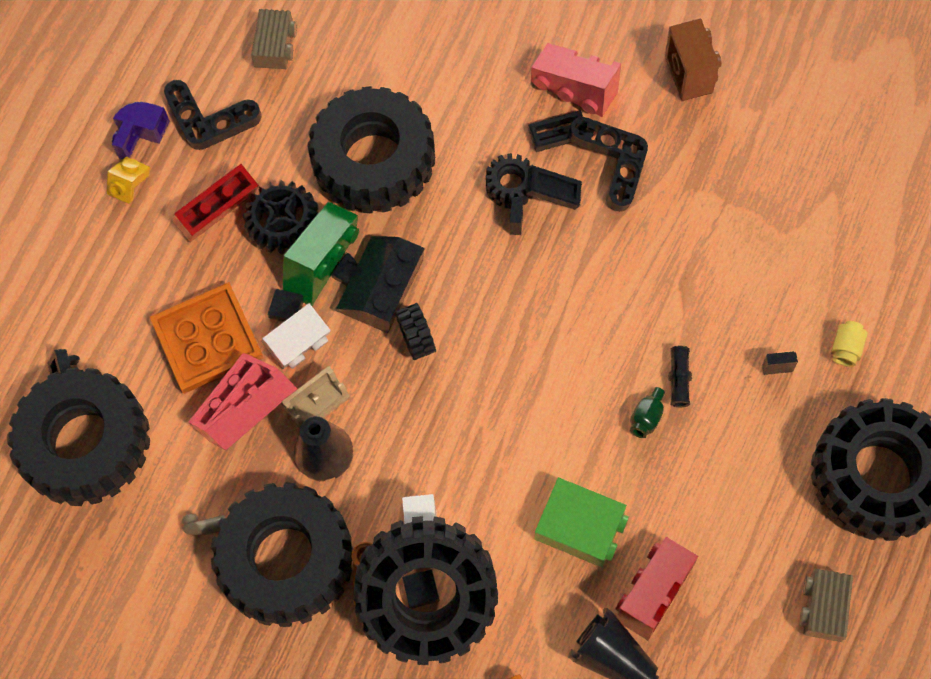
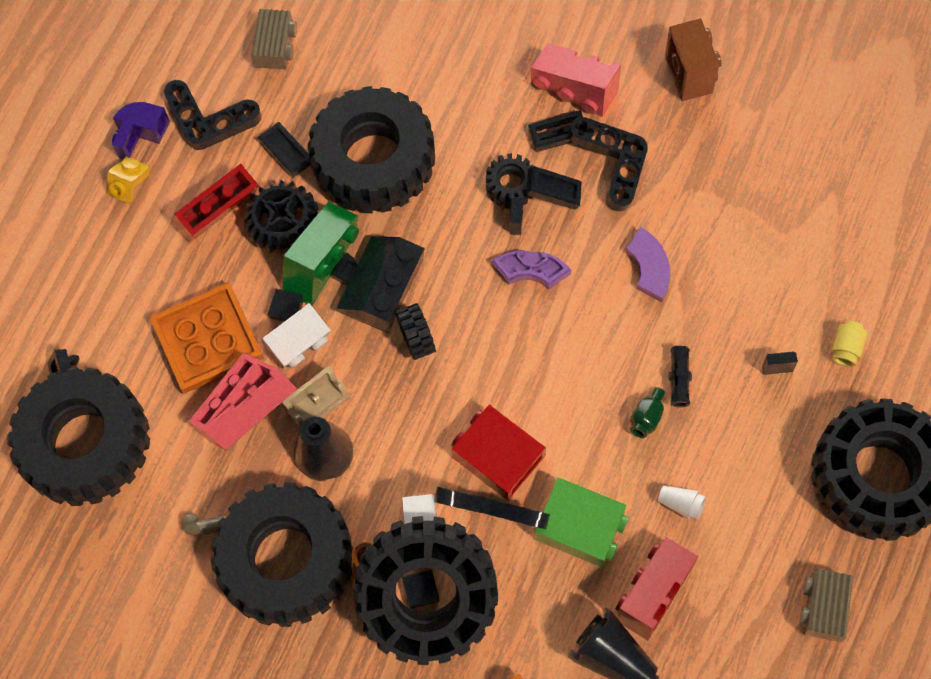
(285, 149): none -> black tile
(491, 507): none -> black beam
(497, 451): none -> red brick
(531, 266): none -> medium lavender tile
(652, 264): none -> medium lavender tile
(683, 501): none -> white cone

